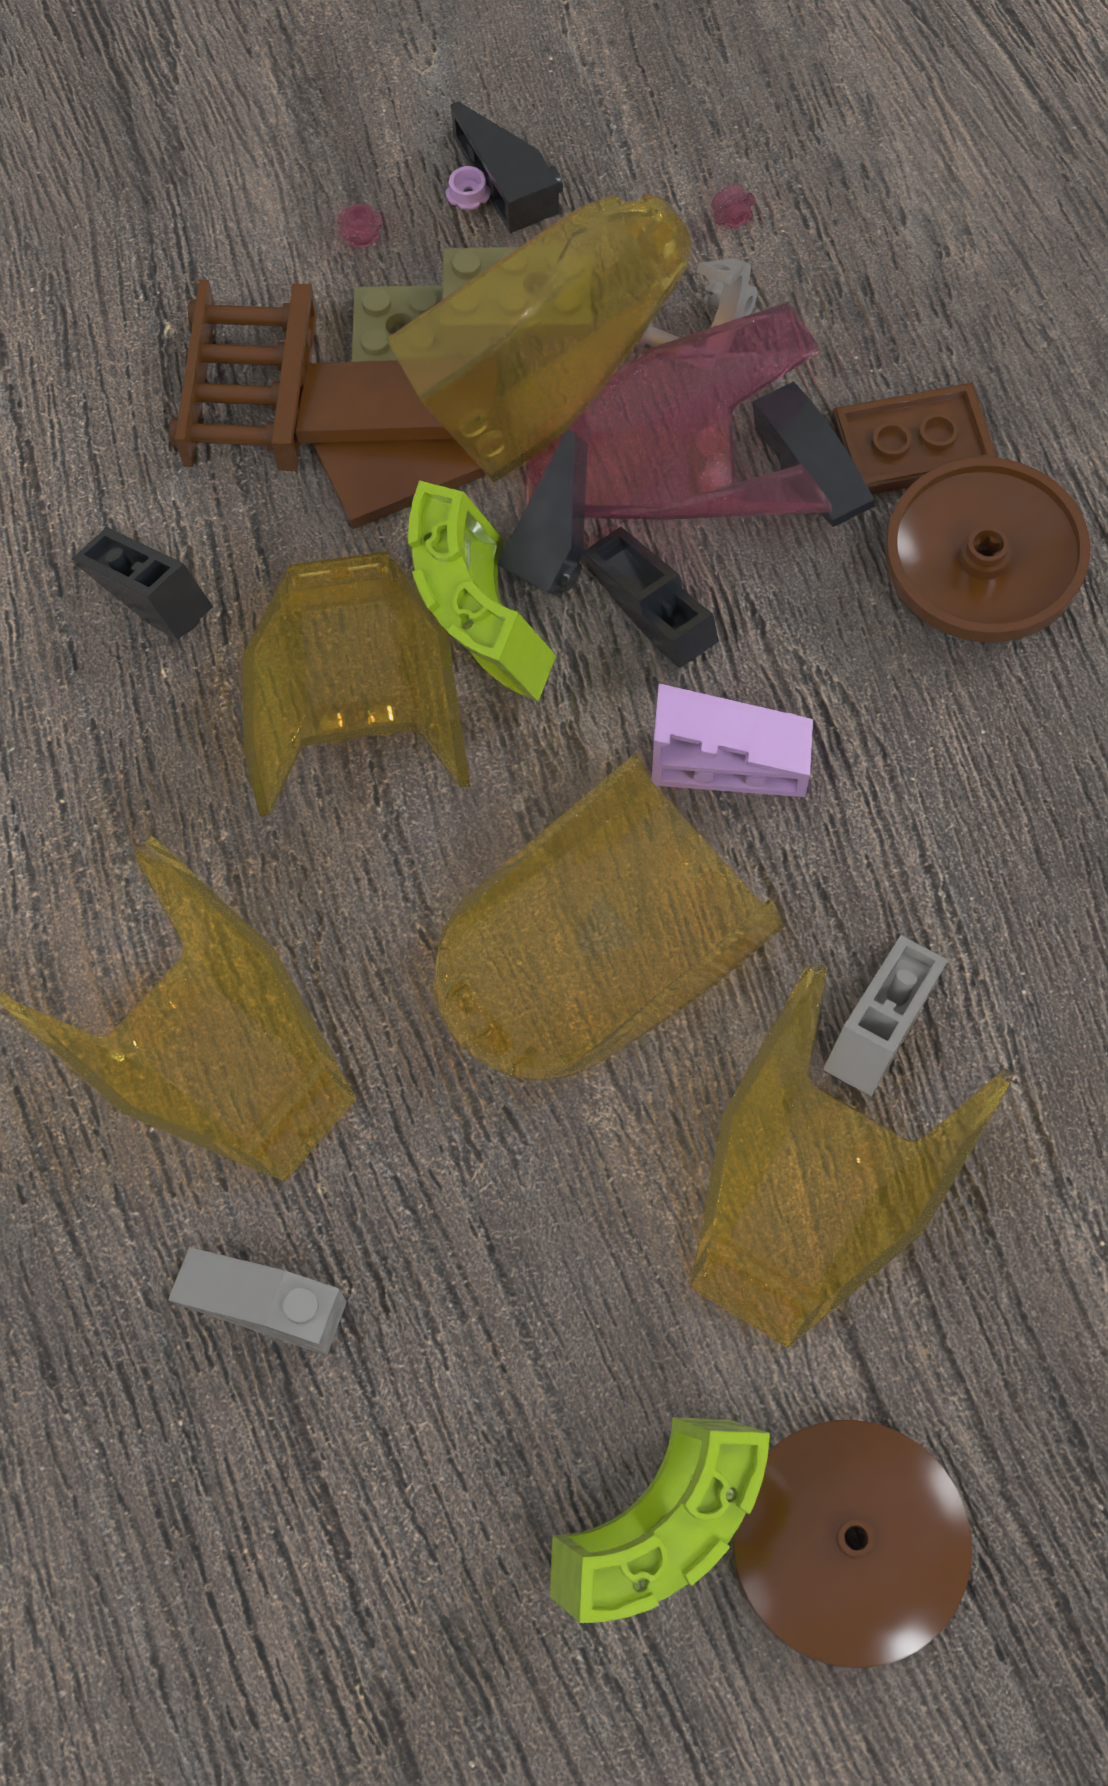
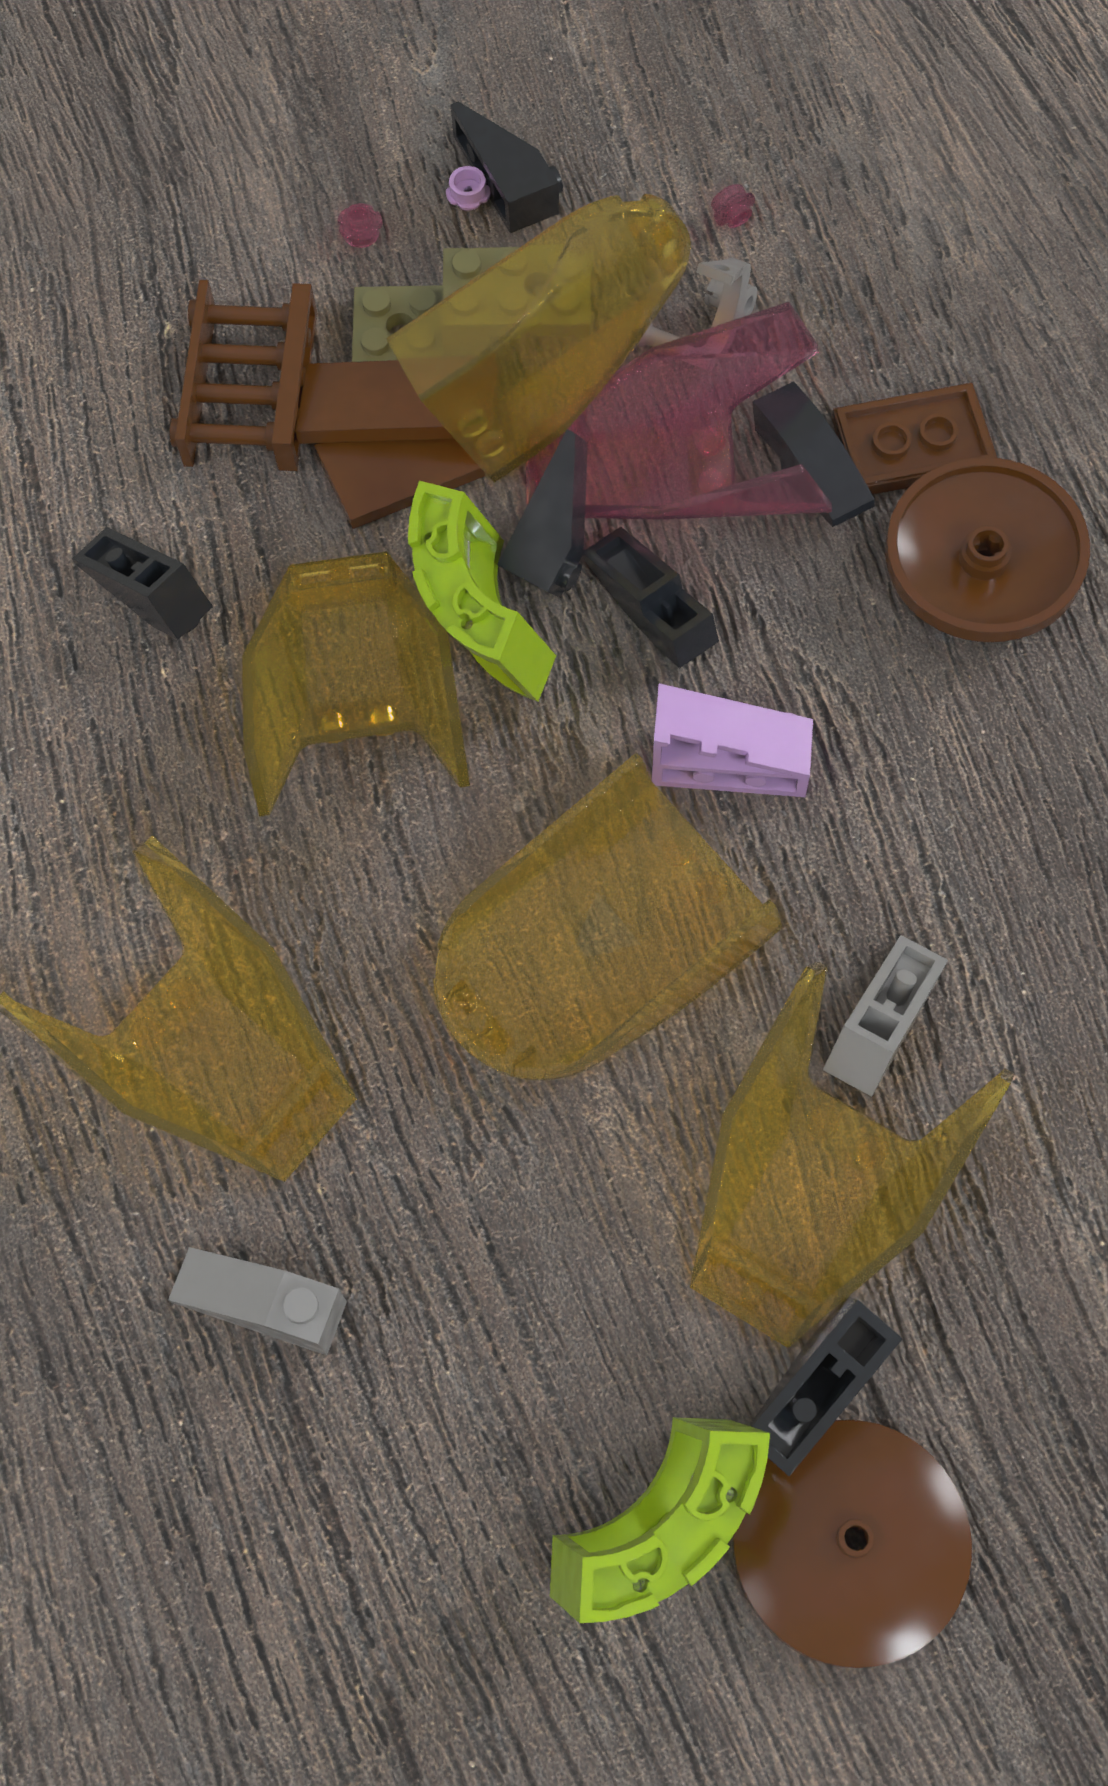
(823, 1381): none -> black slope

